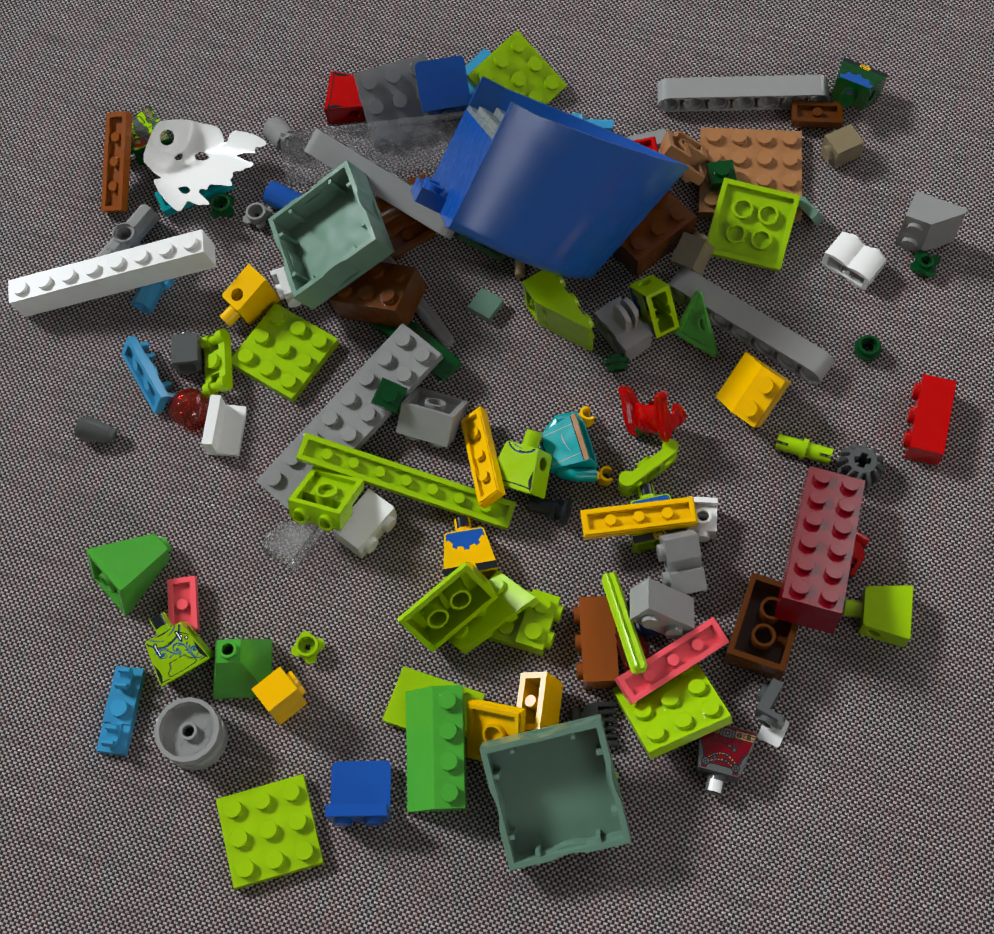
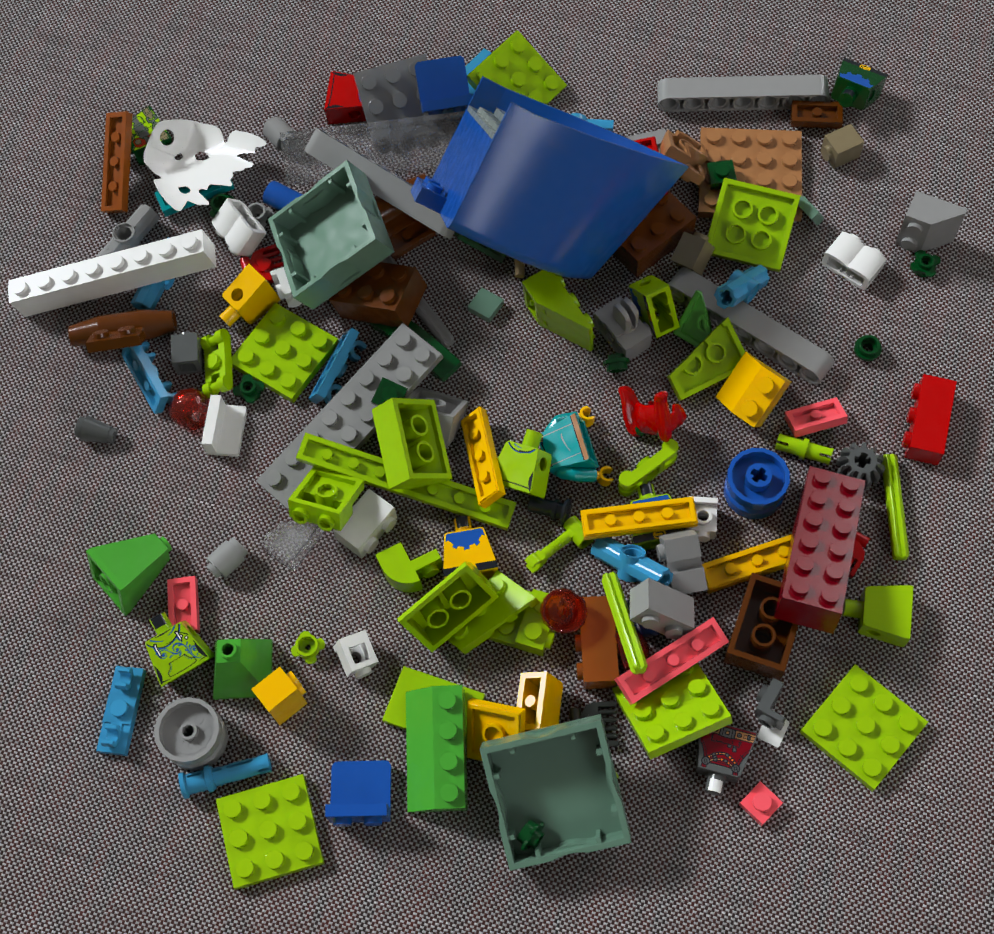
(121, 329): none -> reddish brown plate
(212, 777): none -> dark azure pin
(226, 558): none -> light grey brick
(238, 227): none -> white brick
(251, 395): none -> dark green plate
(261, 262): none -> red piece
(336, 366): none -> dark azure plate
(358, 645): none -> white brick
(406, 574): none -> lime brick
(411, 443): none -> lime slope
(531, 835): none -> dark green plate
(563, 611): none -> clear red hair
(573, 533): none -> lime brick
(630, 561): none -> dark azure piece
(708, 362): none -> lime wing
(740, 565): none -> yellow tile
(741, 286): none -> dark azure piece
(756, 483): none -> blue wheel
(760, 803): none -> coral plate
(816, 417): none -> coral plate
(863, 727): none -> lime plate
(895, 508): none -> lime axle

